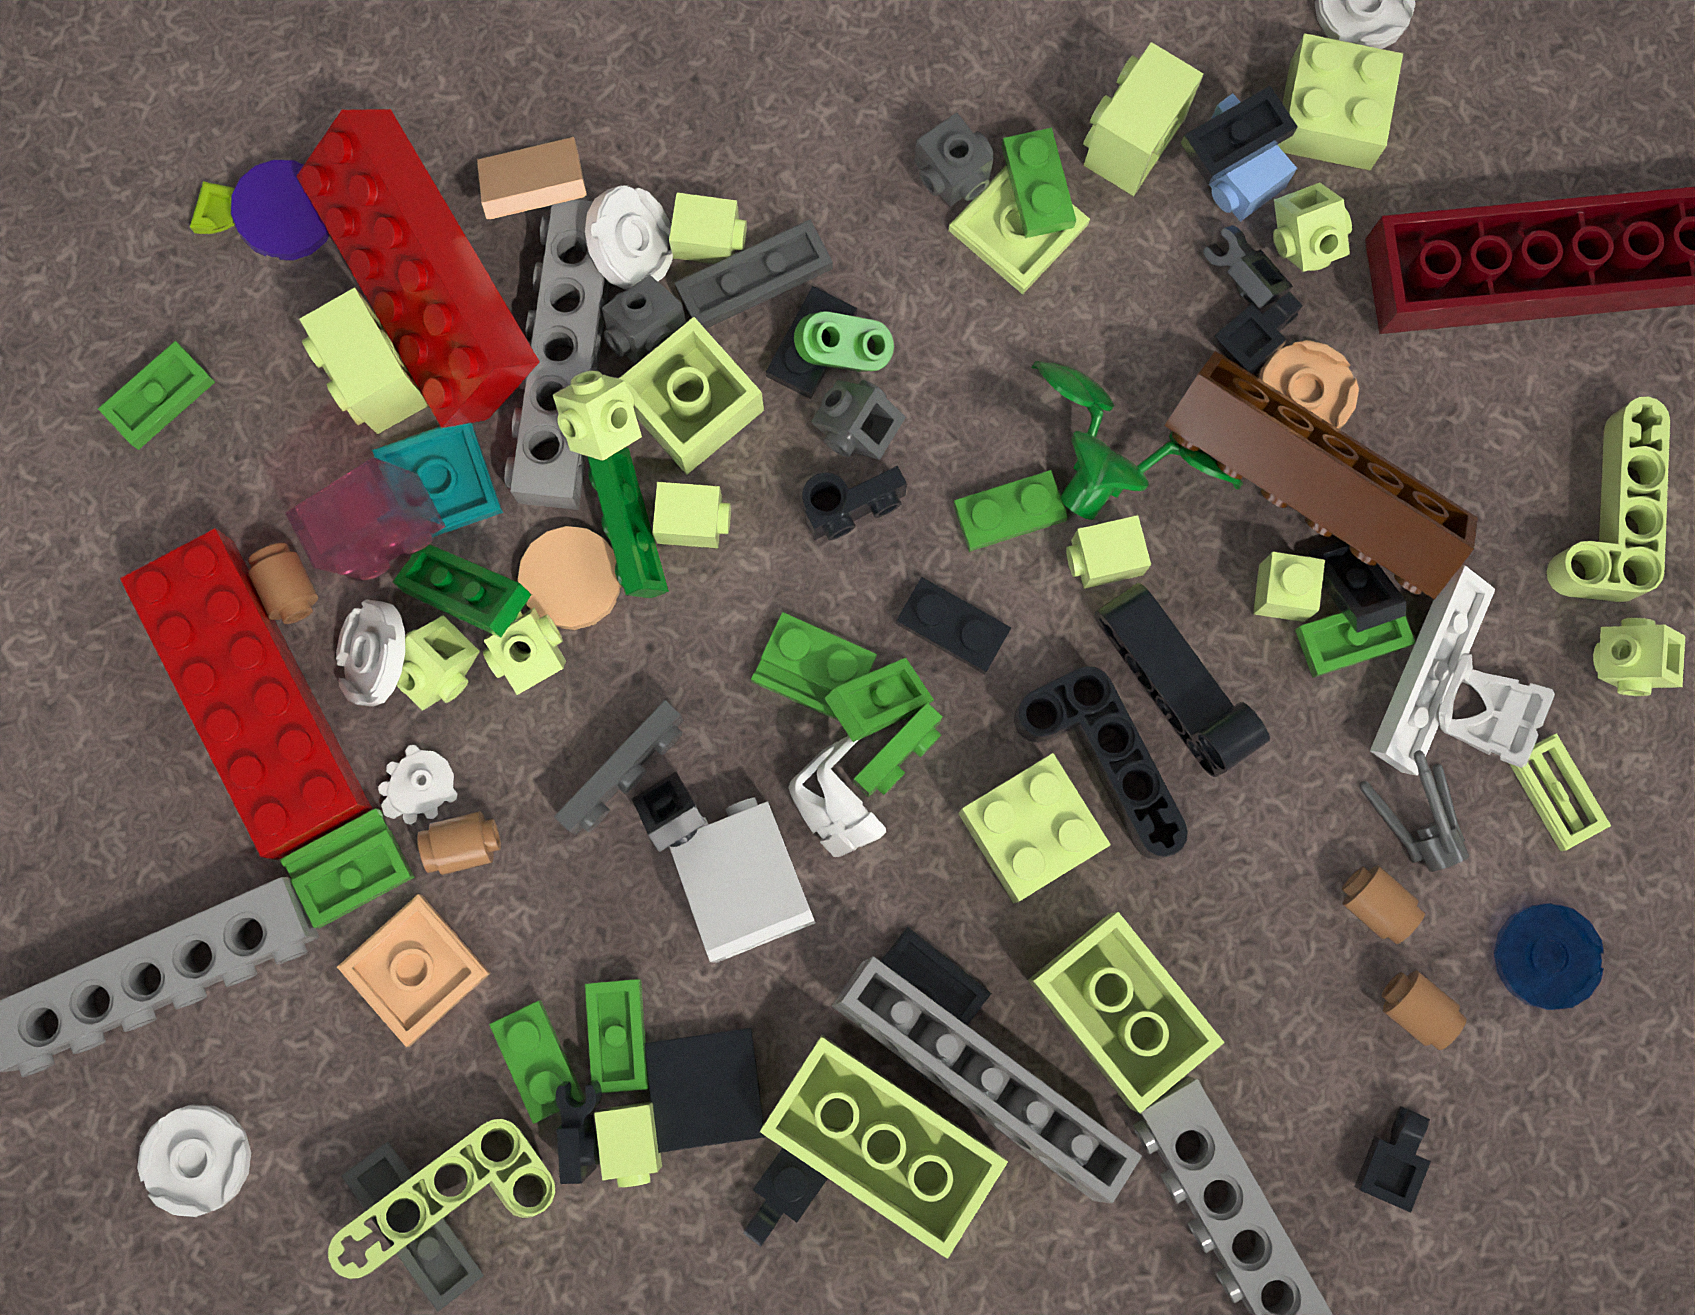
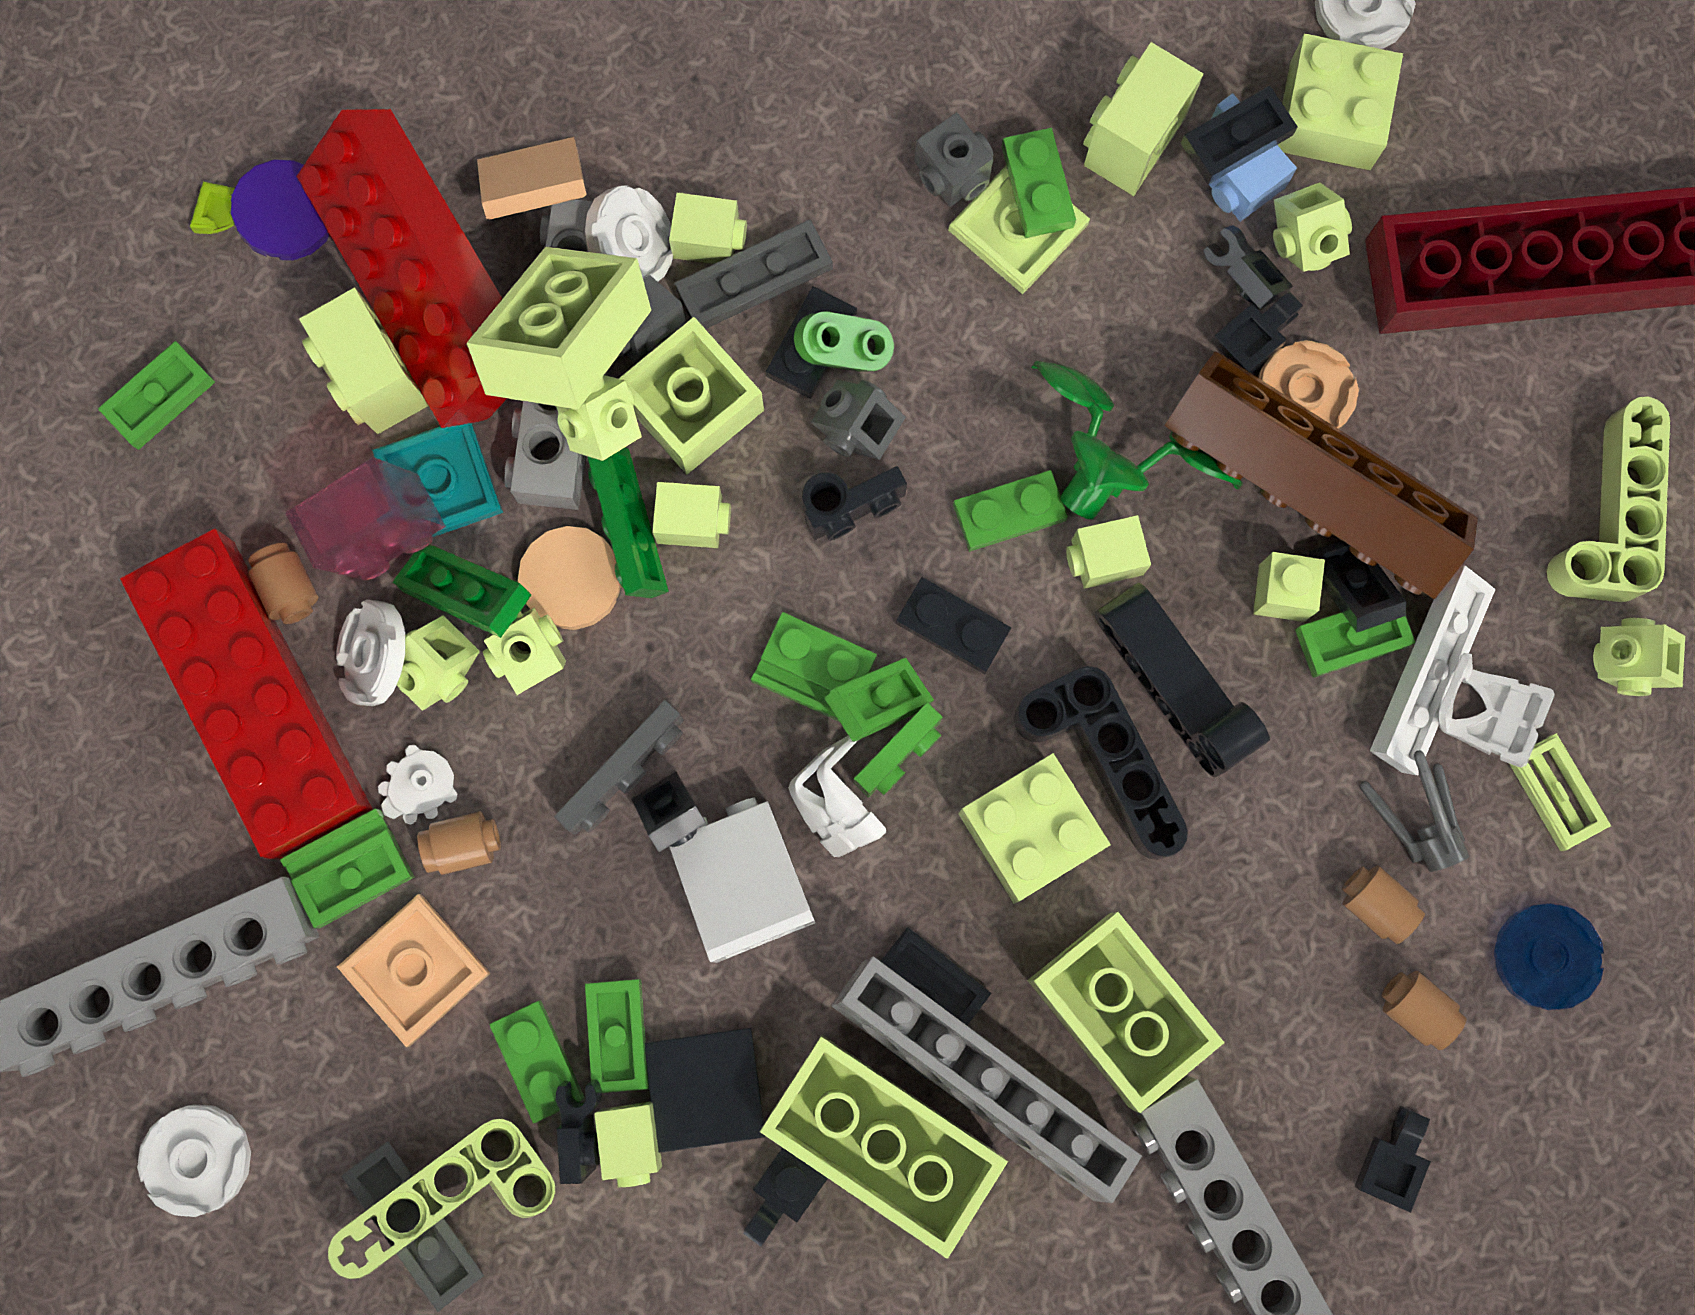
(560, 327): none -> yellowish green brick

